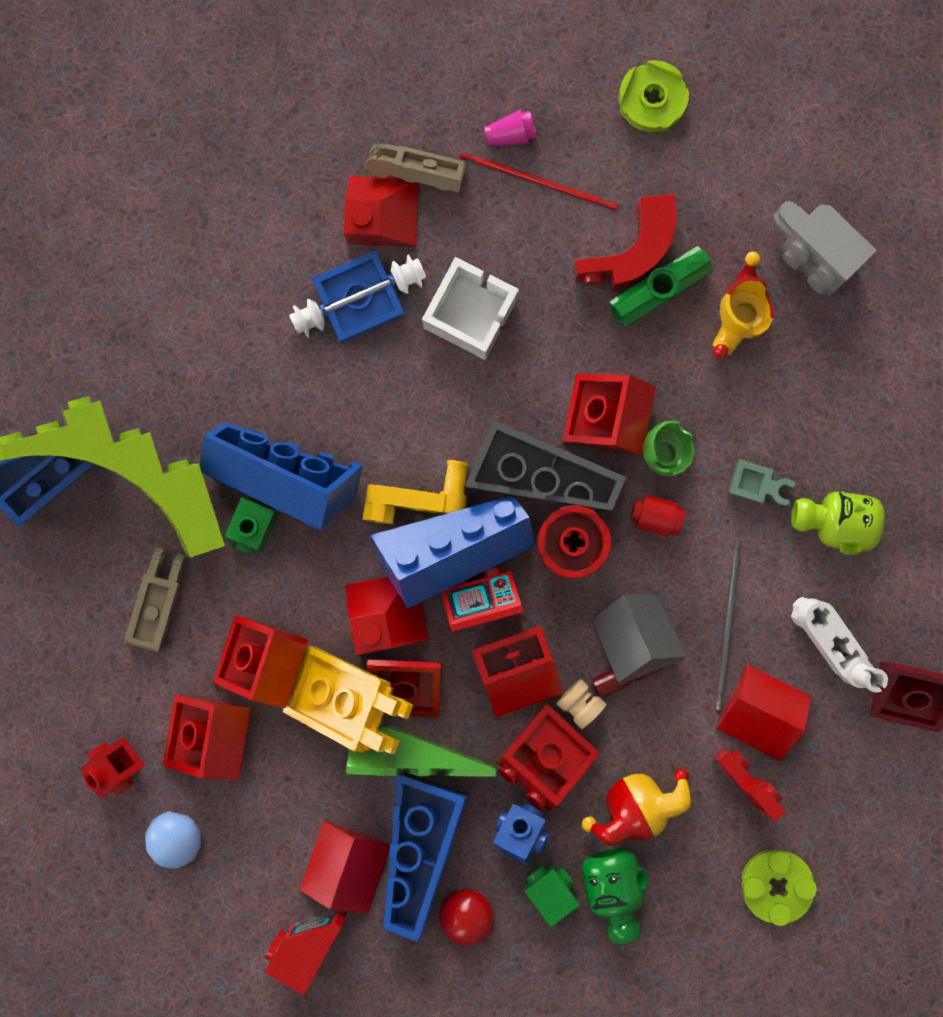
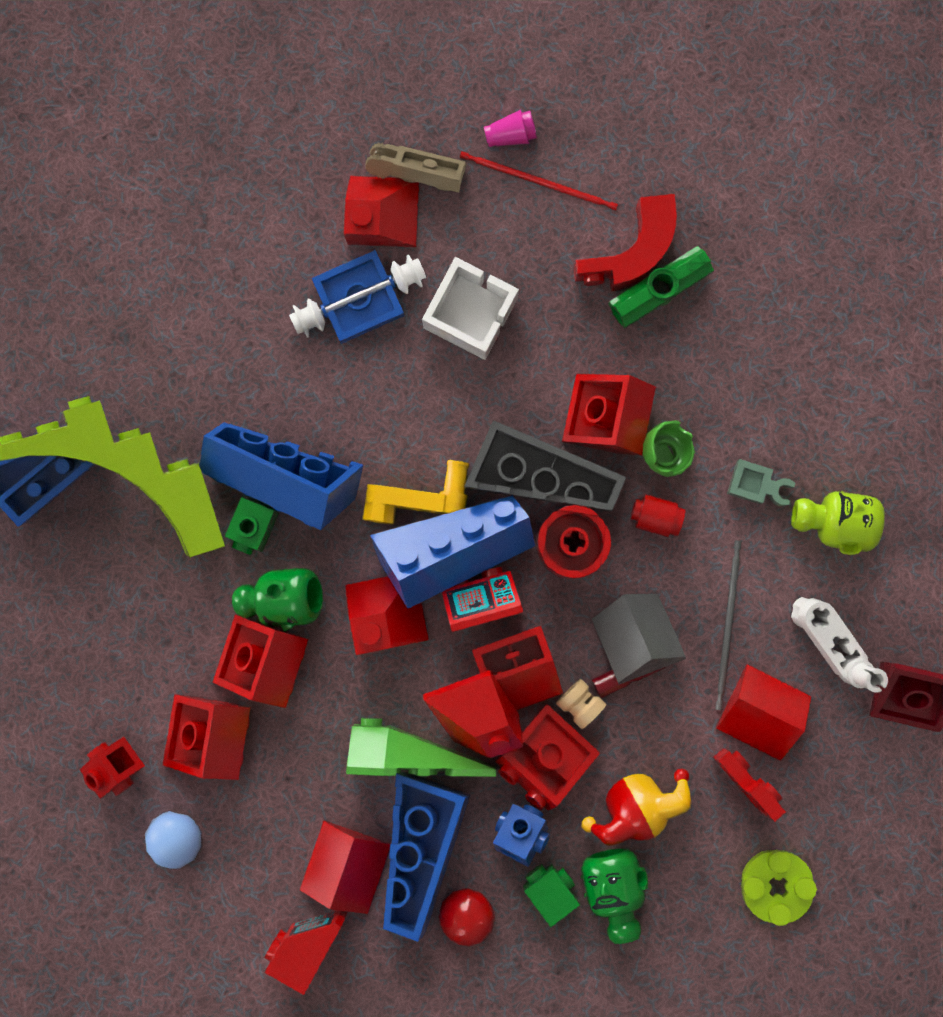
(155, 603): dark tan hinge -> none
(281, 598): none -> green piece
(344, 702): yellow tile -> none
(412, 681): red slope -> none
(477, 715): none -> red slope
(672, 91): lime plate -> none
(744, 309): yellow piece -> none
(821, 245): light grey hinge -> none

